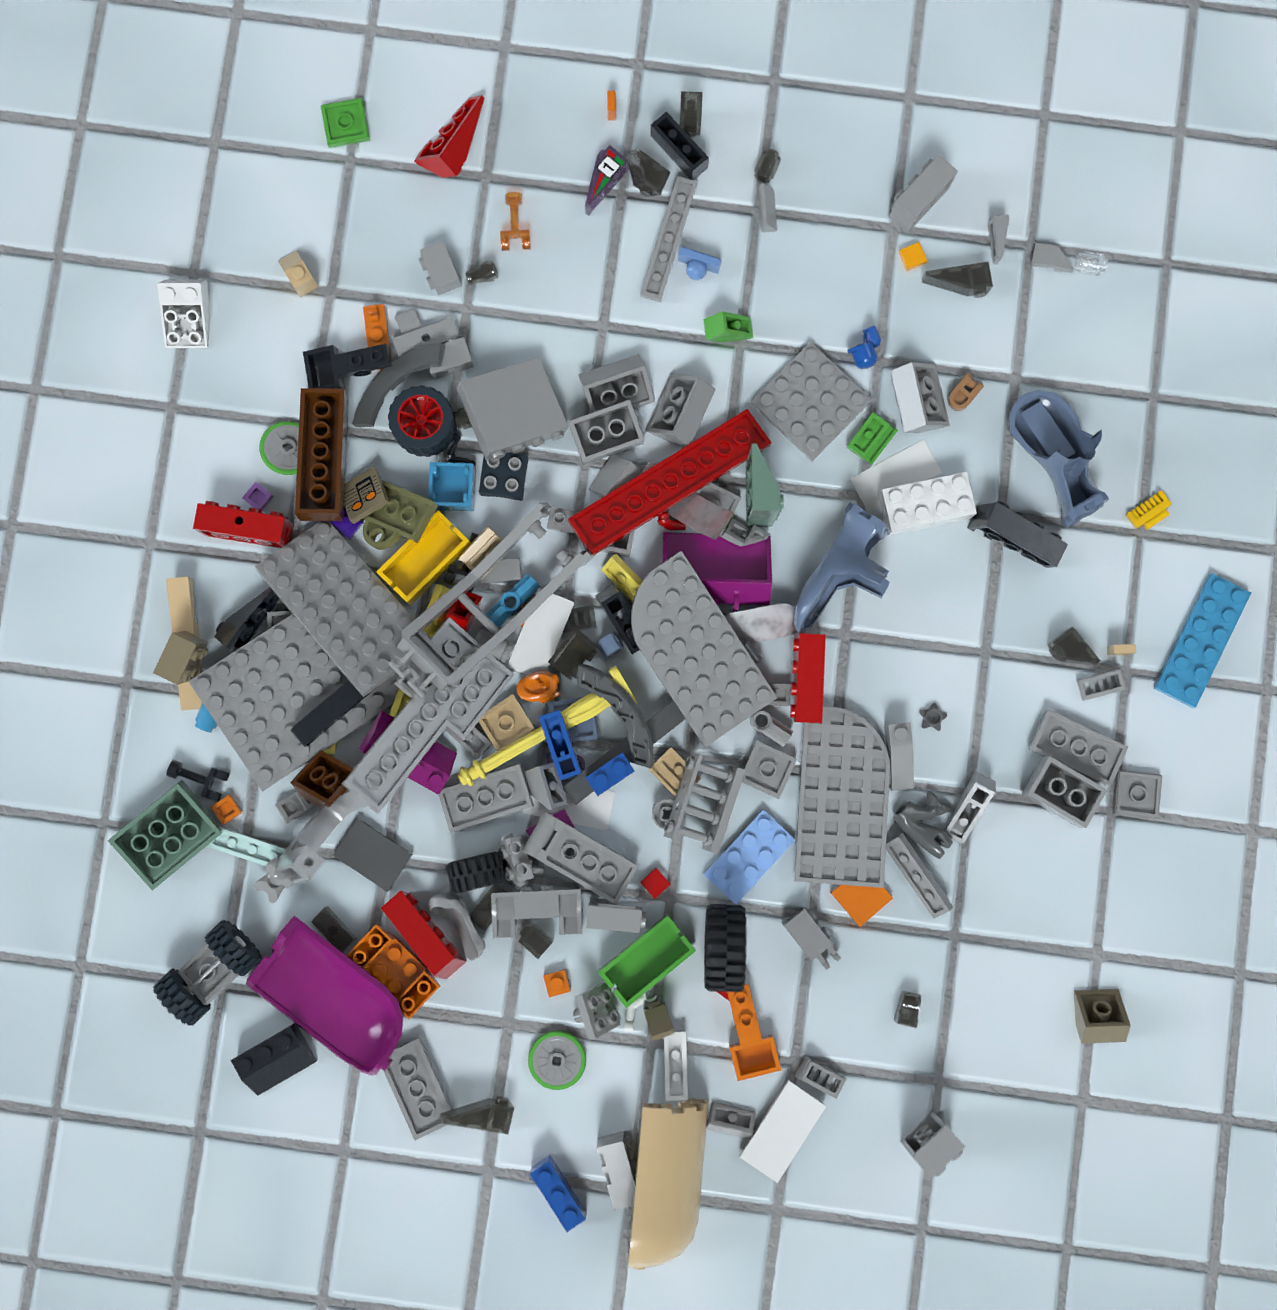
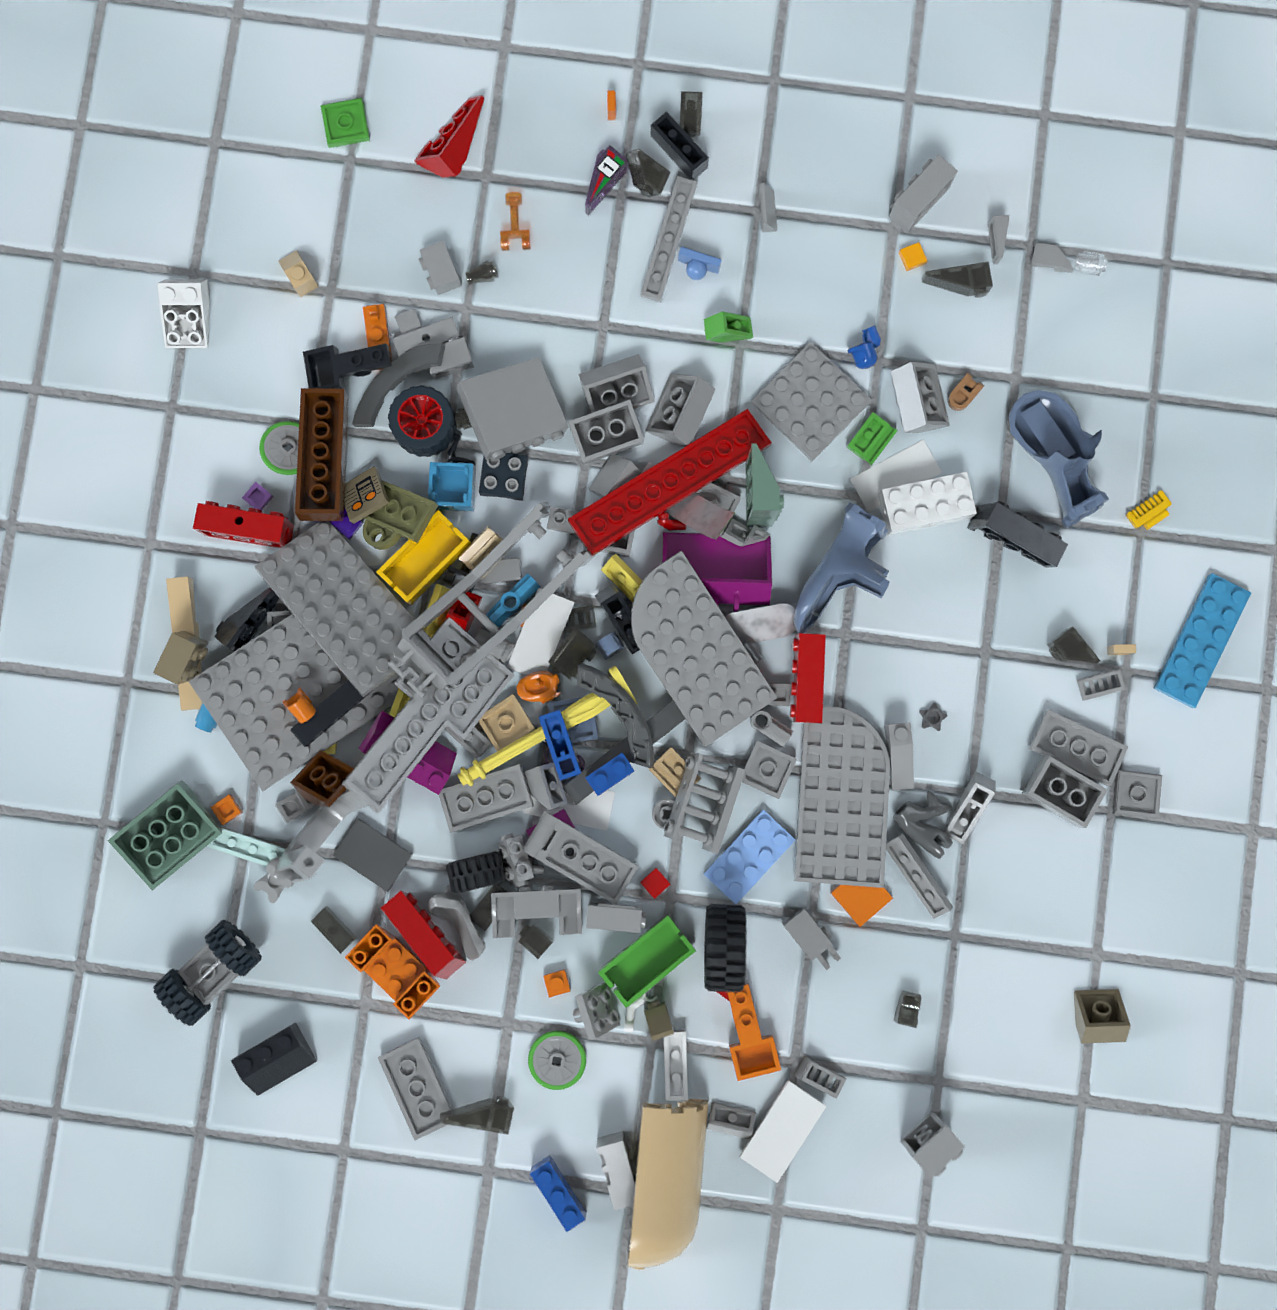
(175, 769): black bar -> none
(300, 706): none -> orange piece
(330, 998): magenta panel -> none
(767, 165): clear smoke brick -> none

